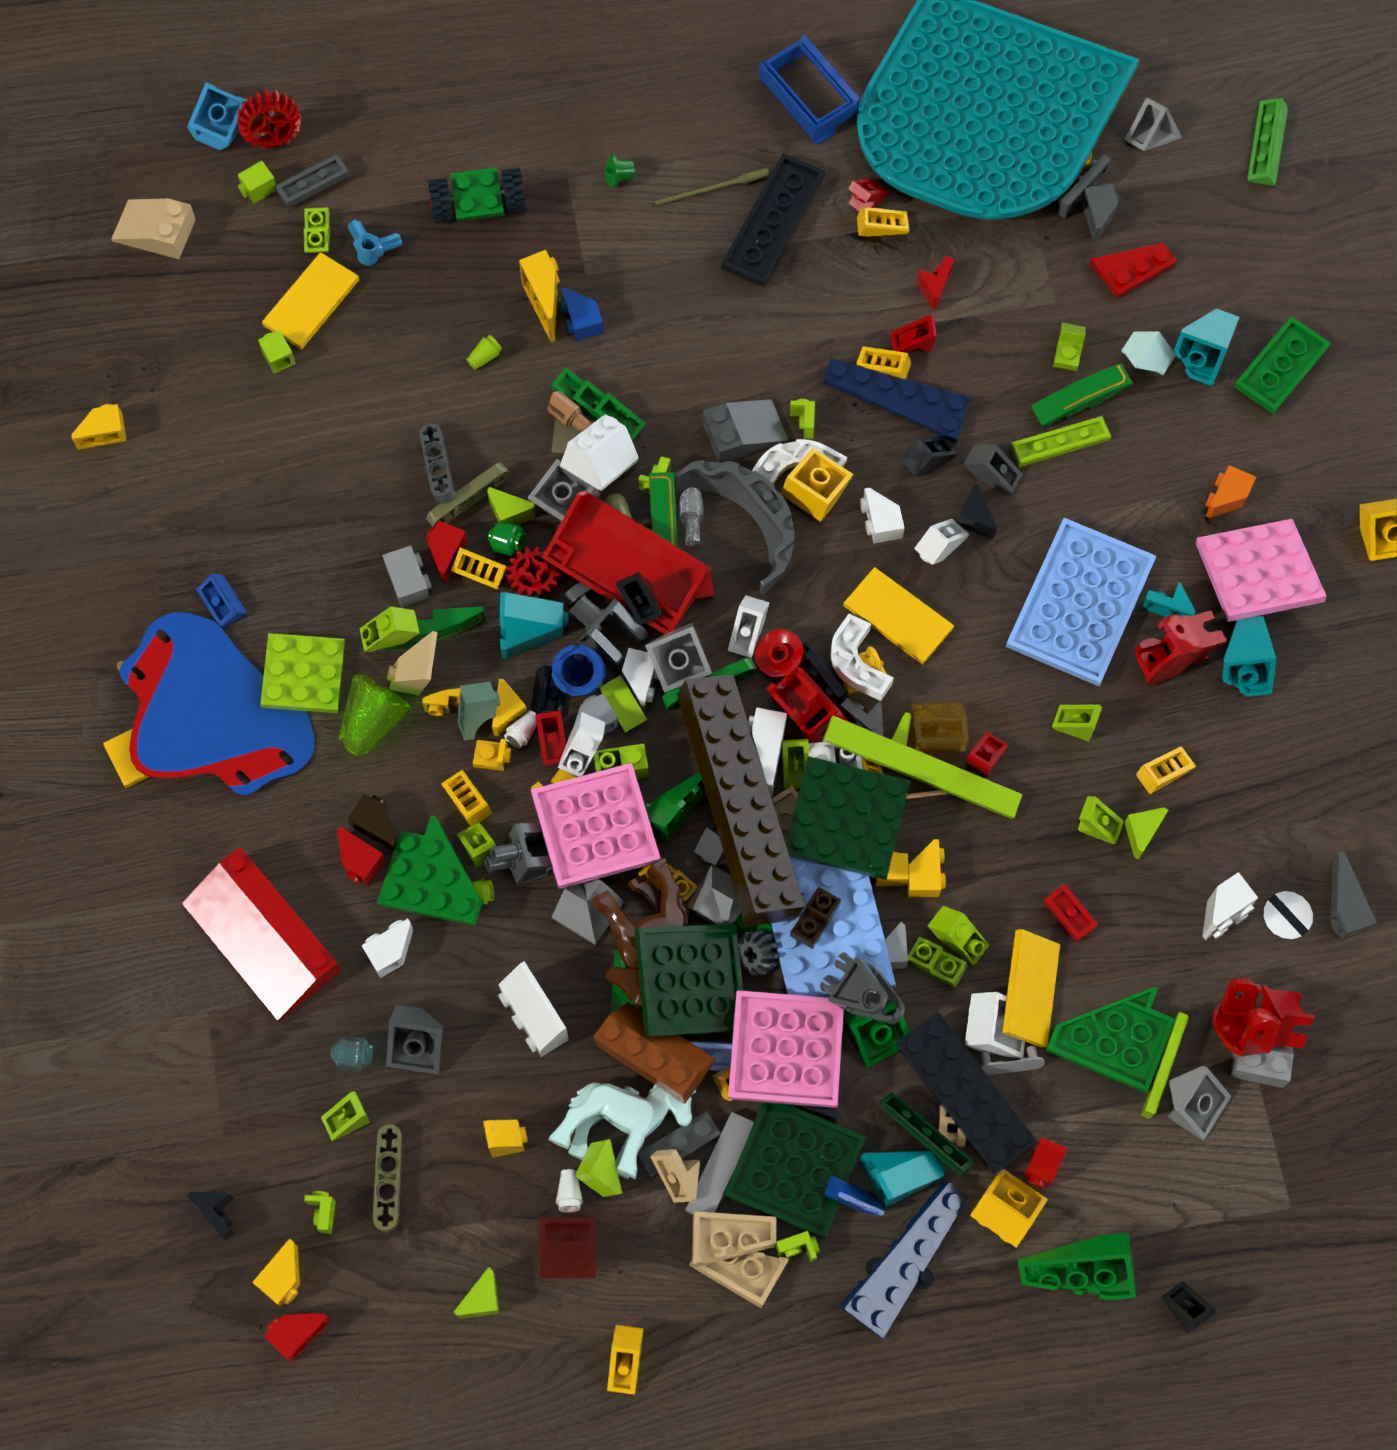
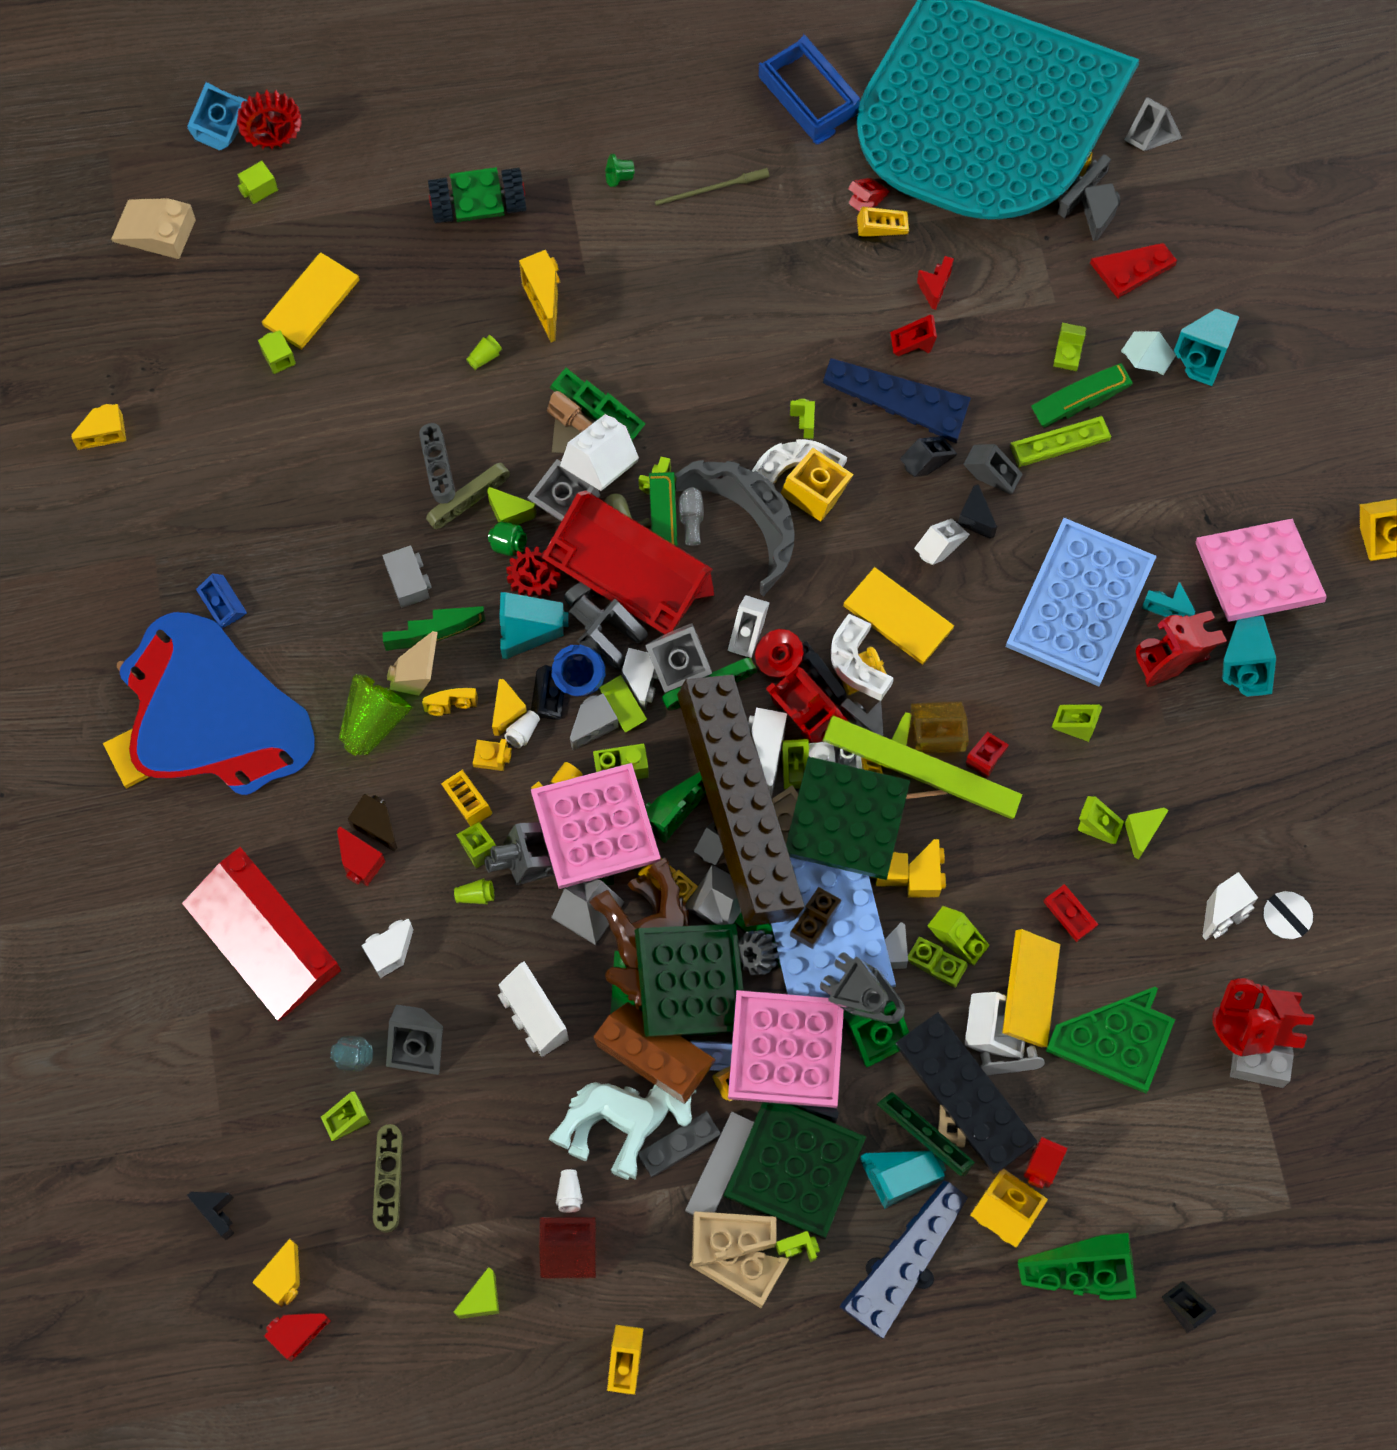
(302, 673): lime plate -> none
(312, 181): dark grey plate -> none
(316, 230): lime slope -> none
(325, 1214): lime bracket -> none
(371, 247): dark azure axle -> none
(389, 629): lime slope -> none
(430, 878): green wing -> none
(444, 545): red slope -> none
(459, 561): yellow slope -> none
(476, 706): sand green arch -> none
(505, 1137): yellow slope -> none
(551, 736): red slope -> none
(582, 313): blue slope -> none
(582, 744): white slope -> none
(599, 1169): lime slope -> none
(639, 597): black slope -> none
(678, 1175): tan slope -> none
(743, 428): dark grey slope -> none
(773, 220): black plate -> none
(854, 1196): blue slope -> none
(883, 517): white slope -> none
(885, 355): yellow slope -> none
(1152, 778): yellow slope -> none
(1164, 1066): lime tile -> none
(1197, 1101): light grey slope -> none
(1232, 491): orange slope -> none
(1267, 142): bright green slope -> none
(1282, 365): green plate -> none
(1348, 904): dark grey slope -> none

